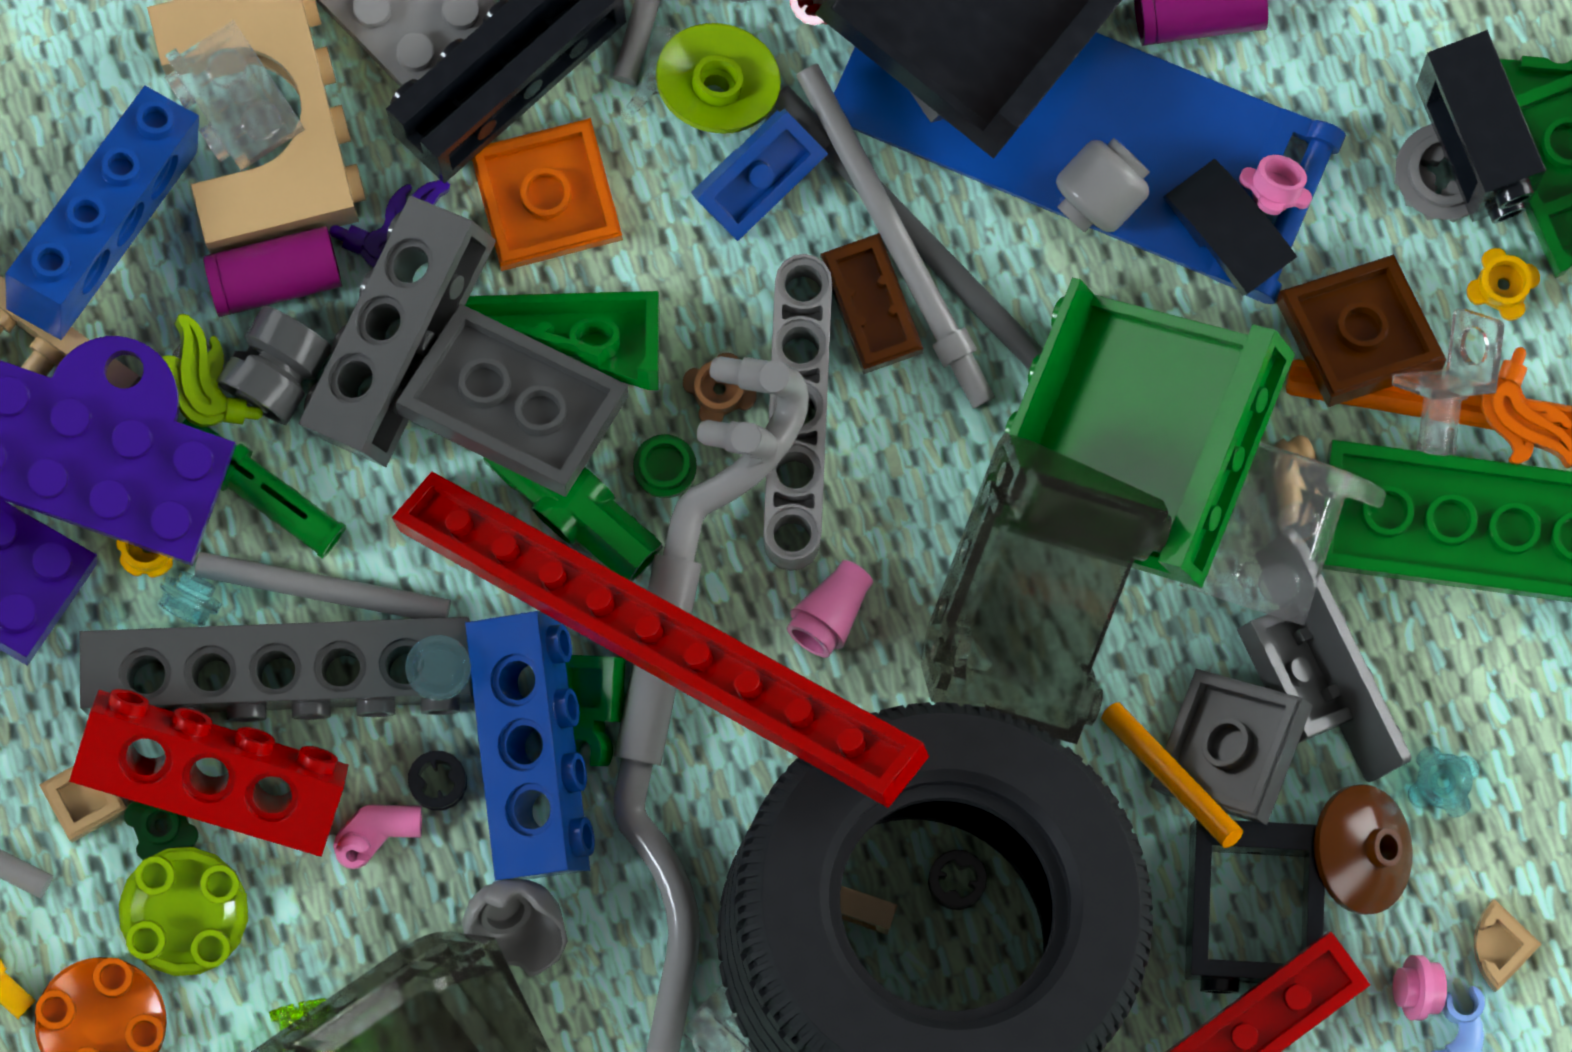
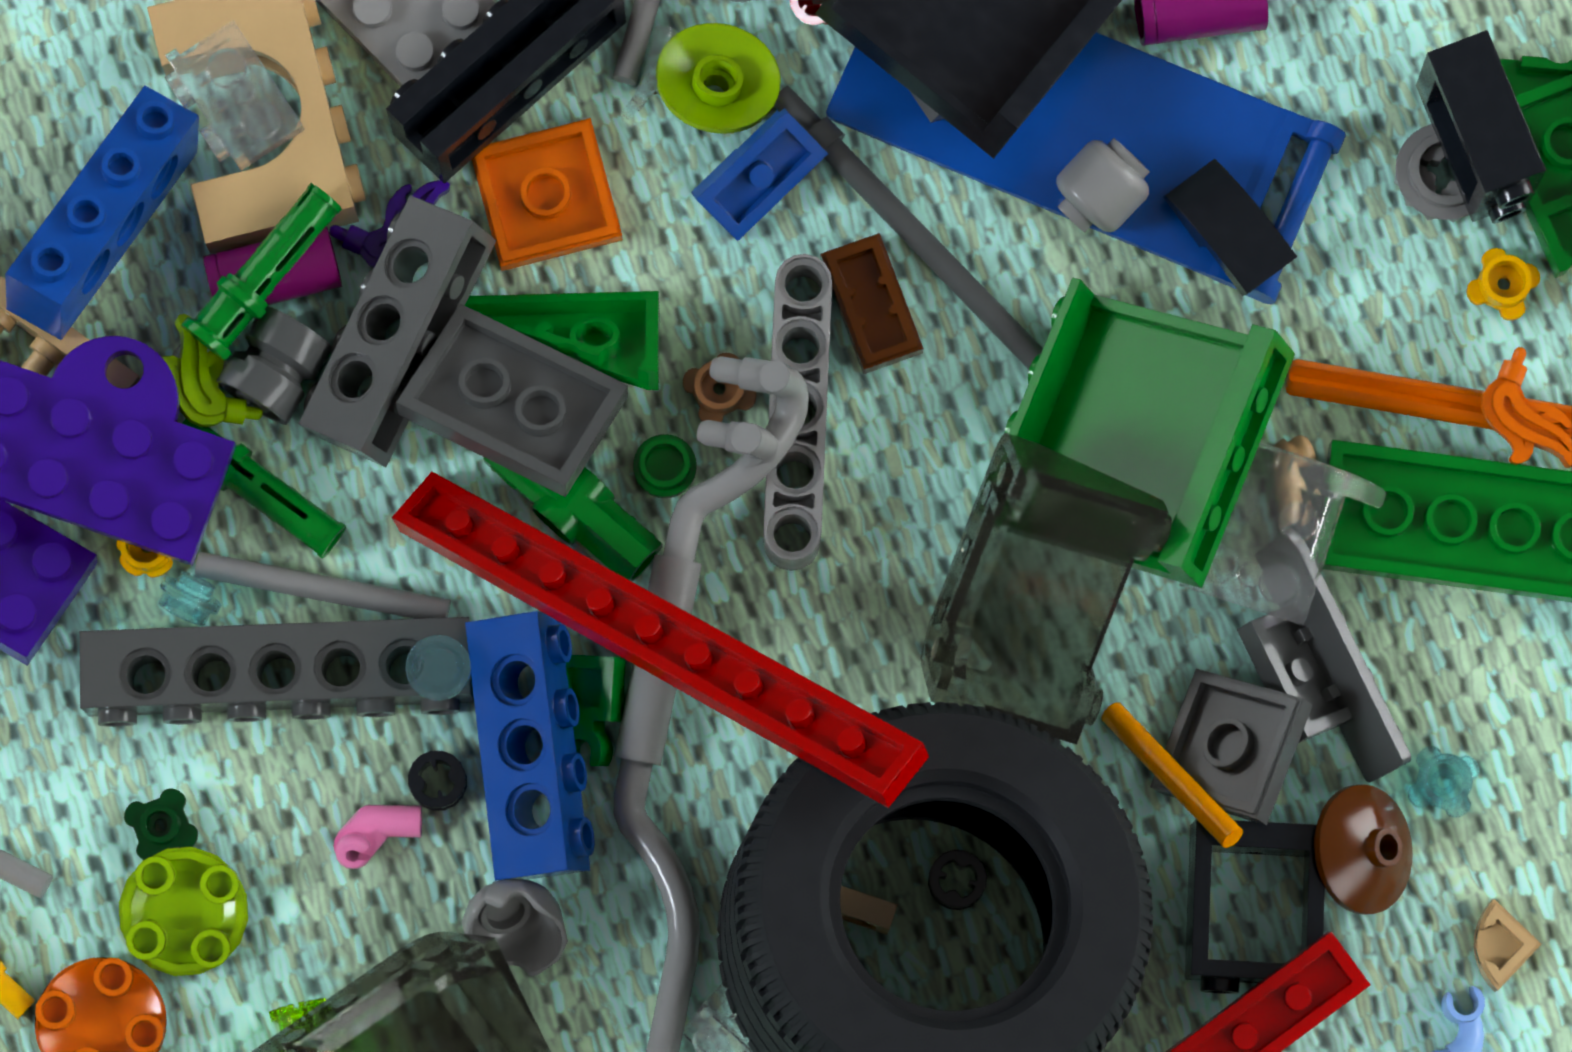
(80, 807): tan tile -> none
(175, 783): red brick -> none
(244, 294): none -> green pin
(828, 612): bright pink cone -> none
(953, 345): light grey bar -> none
(1277, 184): bright pink plate -> none
(1360, 329): reddish brown tile -> none
(1420, 987): bright pink plate -> none
(1462, 378): clear bracket -> none

